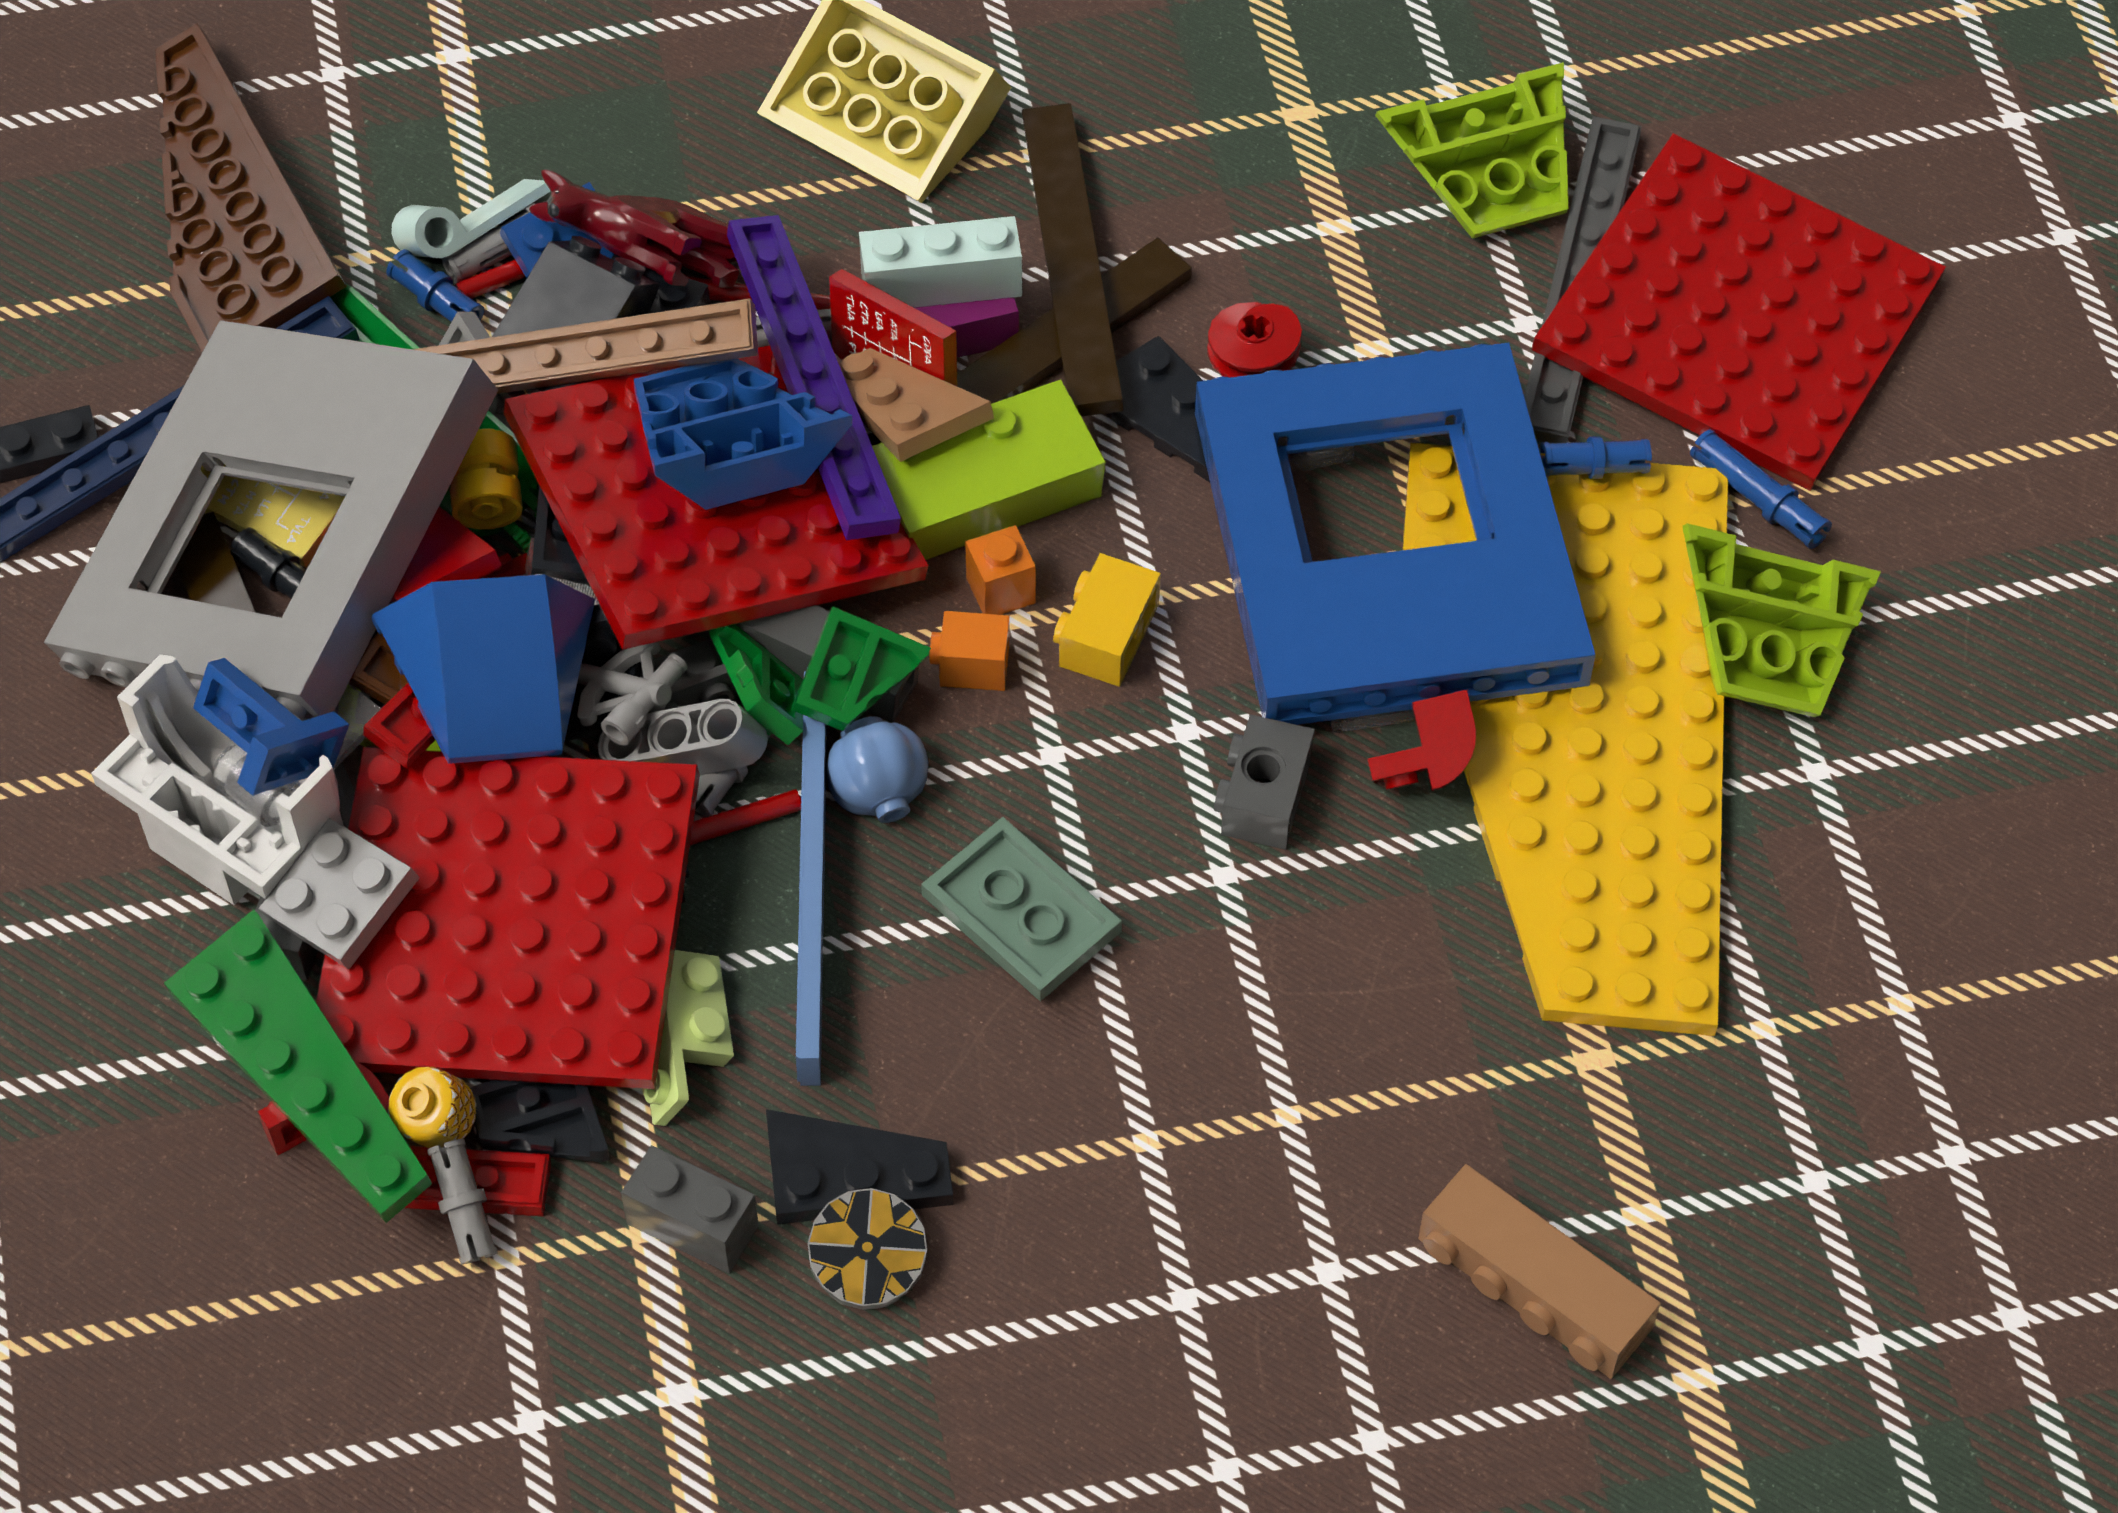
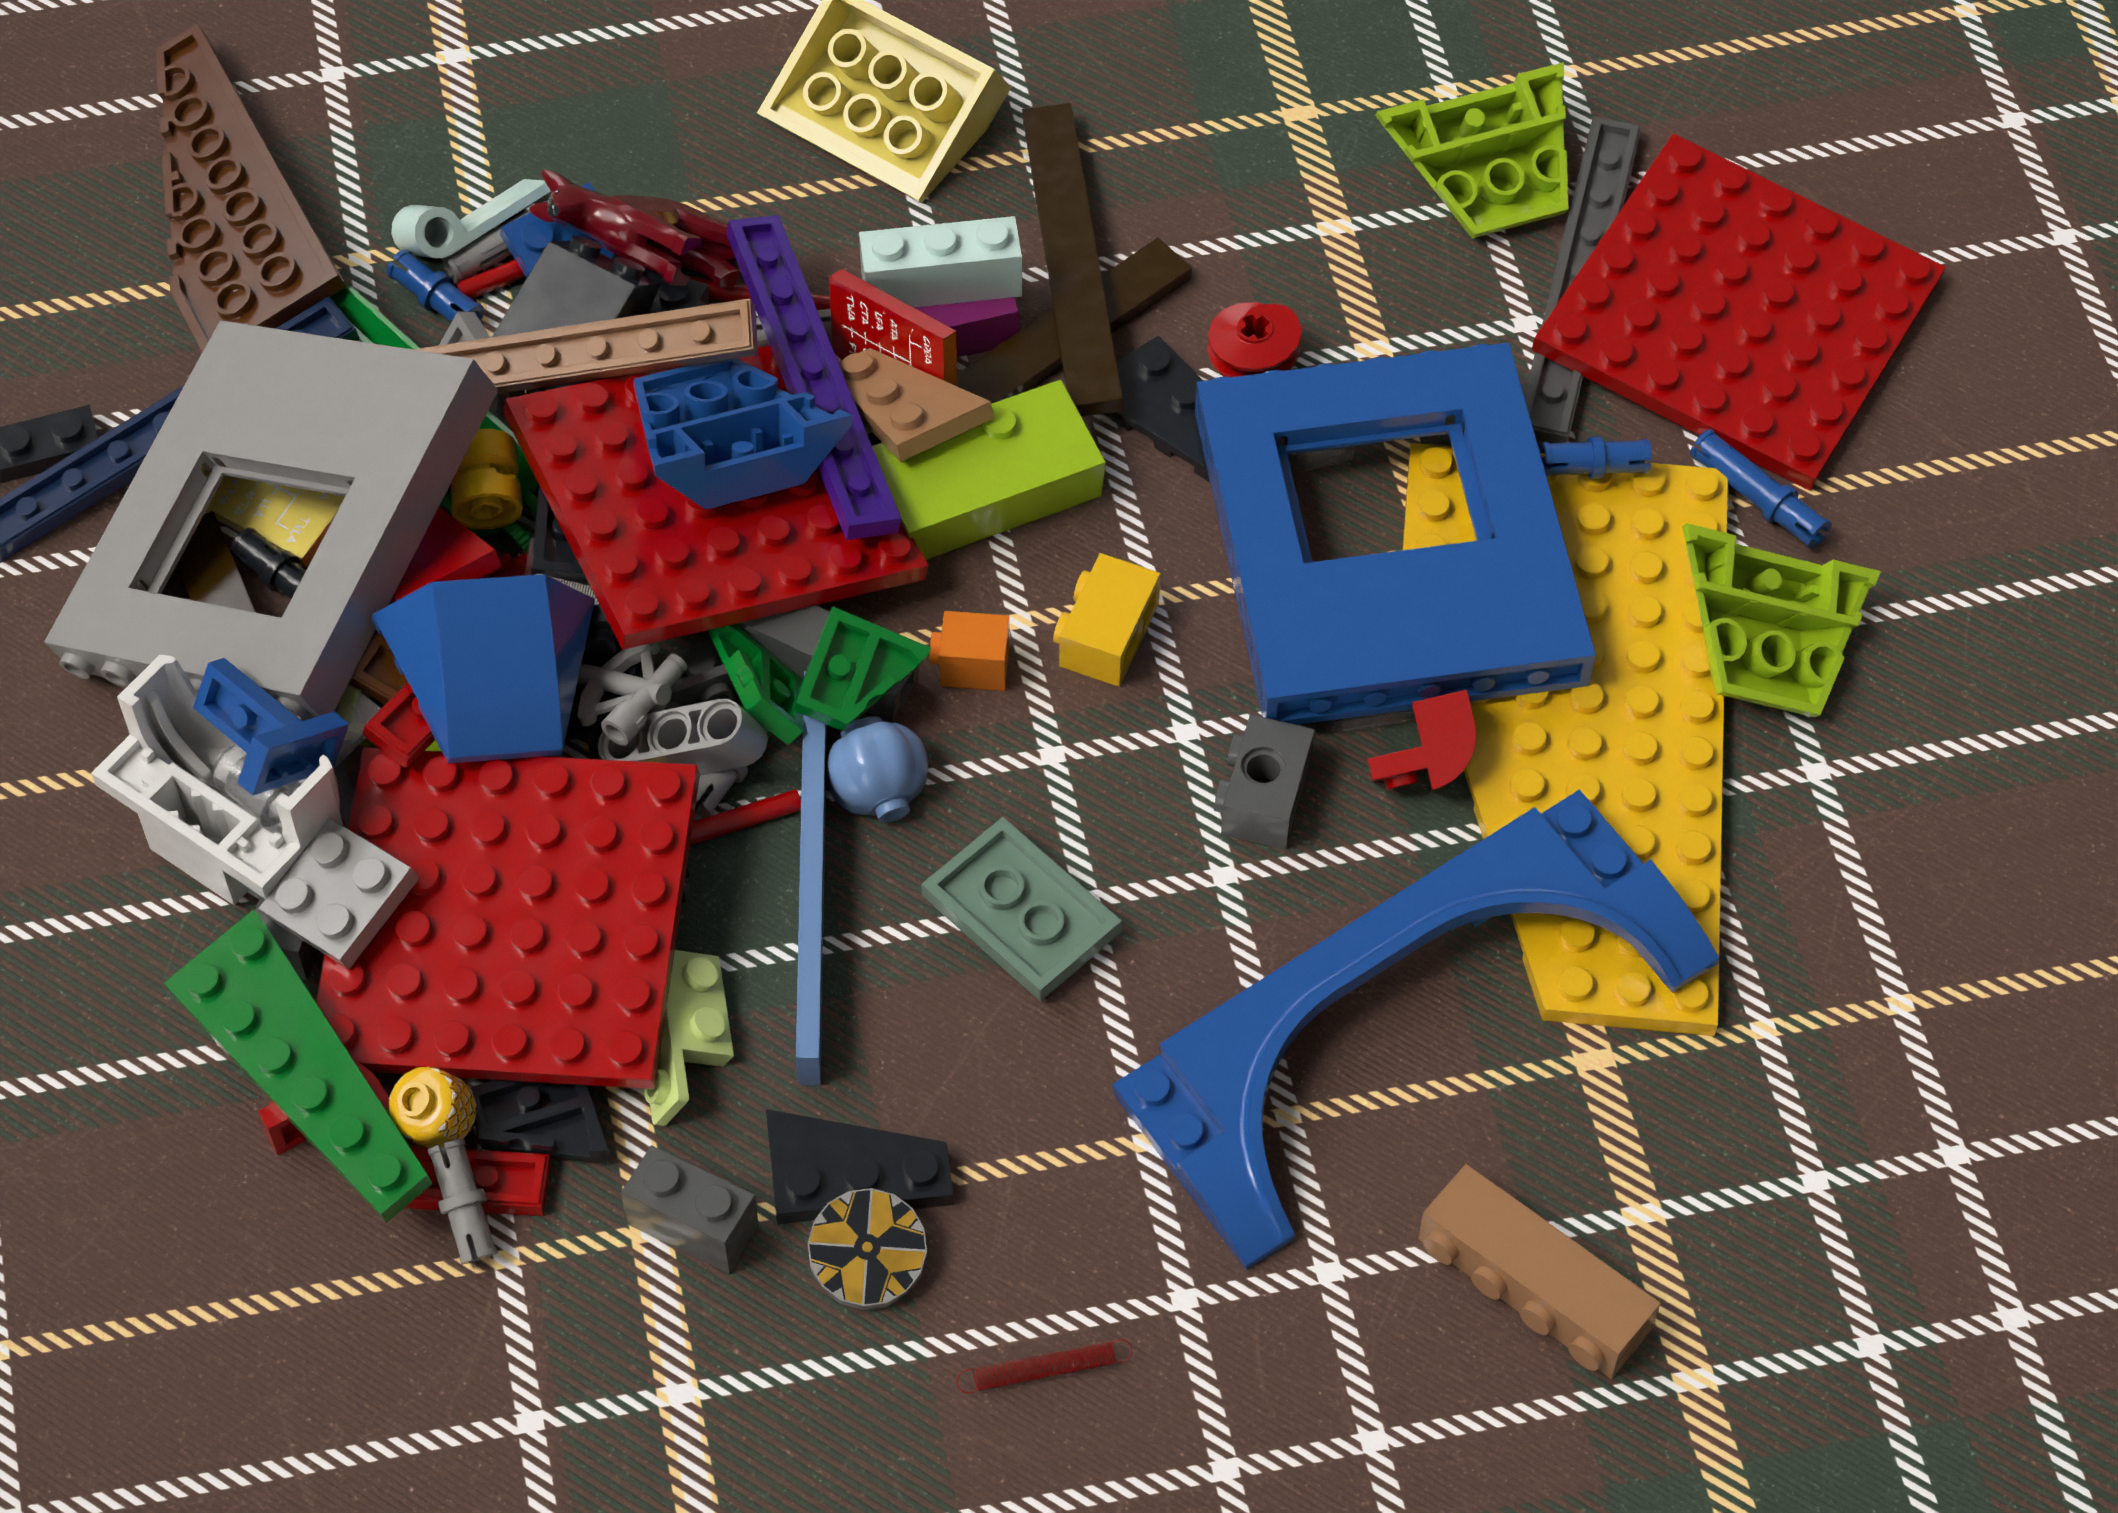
(1000, 571): orange brick -> none
(1046, 1374): none -> red piece
(1211, 1080): none -> blue piece

